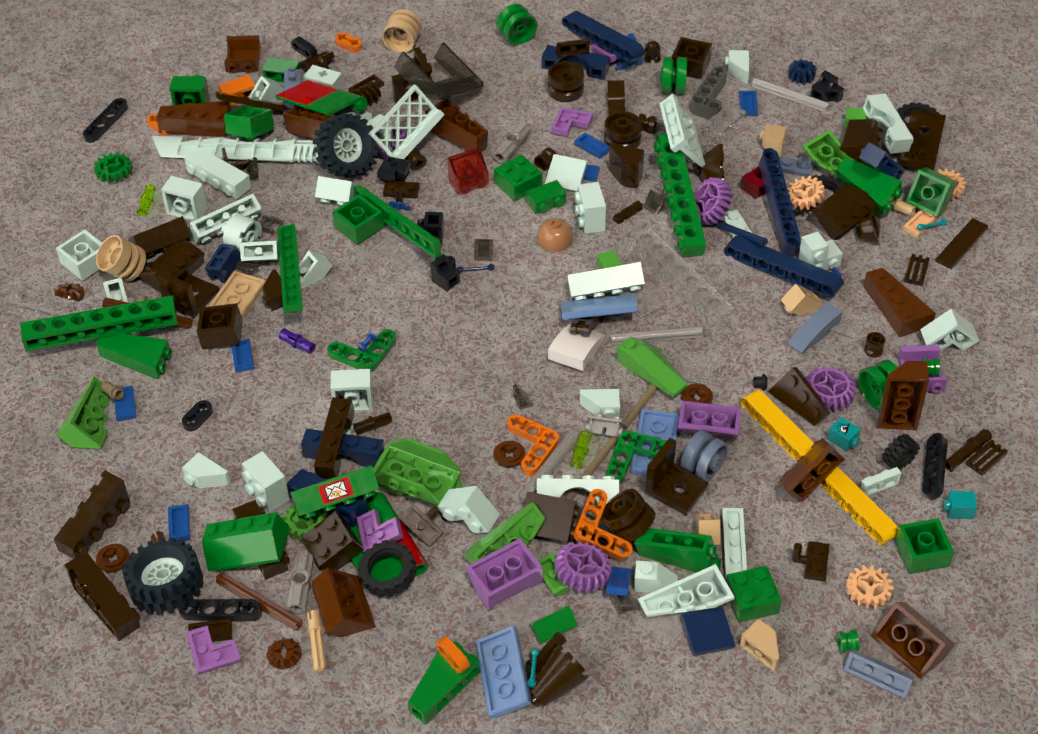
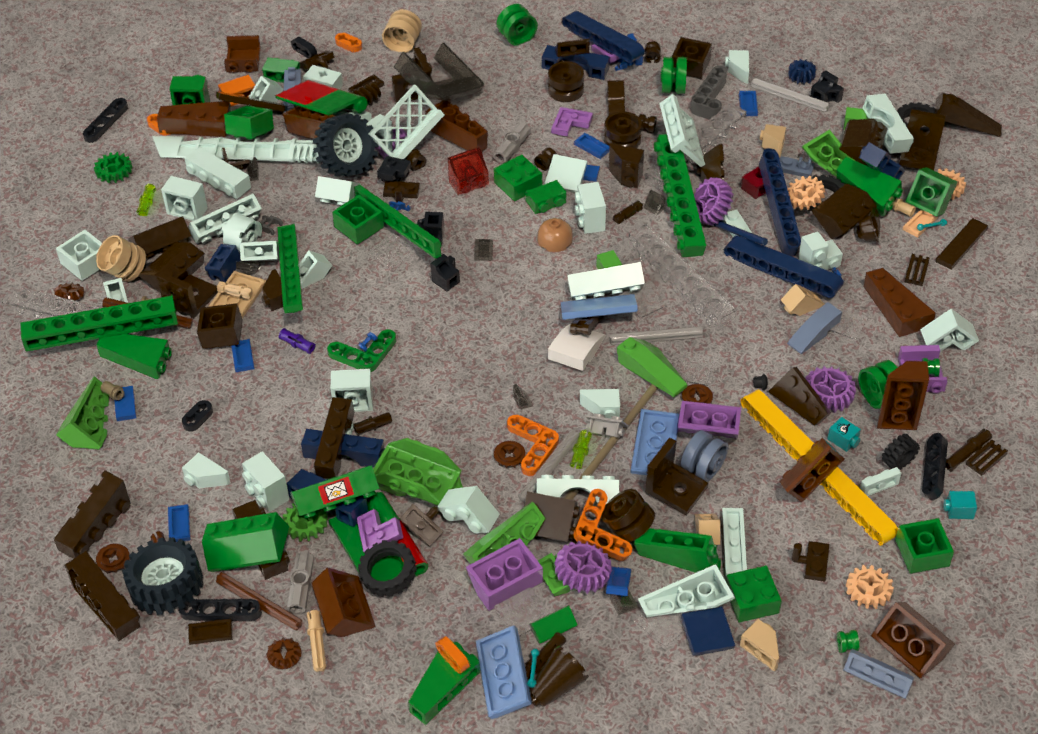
(210, 656): medium lavender plate -> none
(234, 290): none -> tan axle
(332, 542): dark brown brick -> none
(490, 267): dark blue hinge -> none
(629, 450): green beam -> none
(652, 576): light aqua slope -> none
(874, 344): dark brown wheel -> none
(964, 114): none -> dark brown wedge

